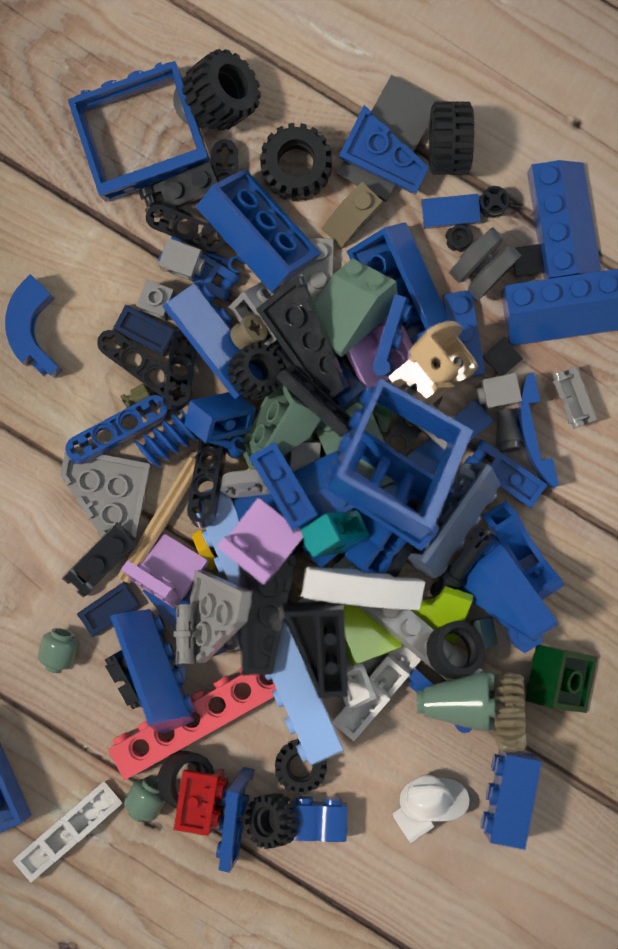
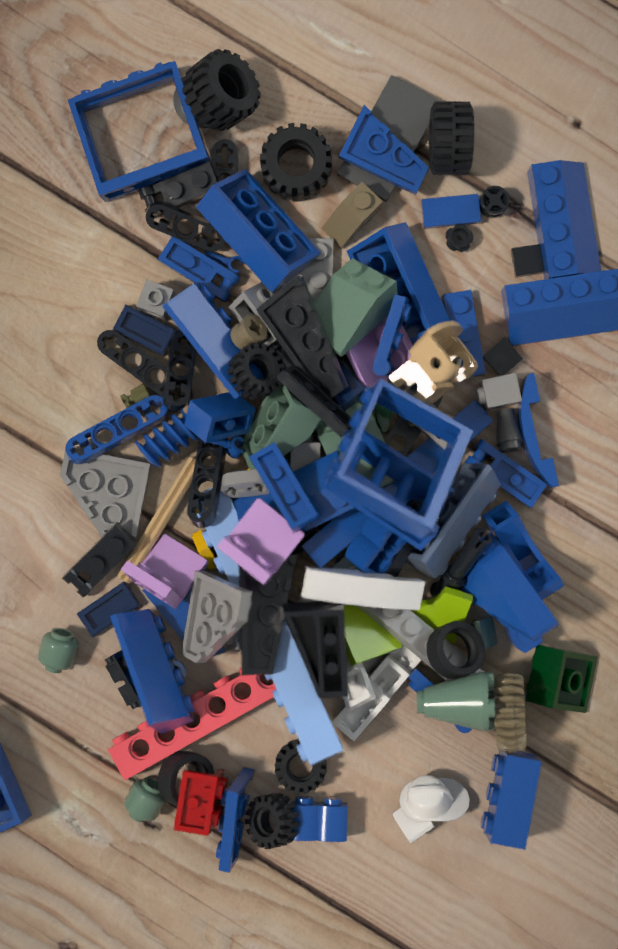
(20, 321): blue arch -> none
(67, 832): white slope -> none
(181, 260): light grey brick -> none
(185, 634): light grey pin -> none
(334, 533): teal brick -> none
(482, 261): dark grey wheel -> none
(575, 397): light grey hinge -> none

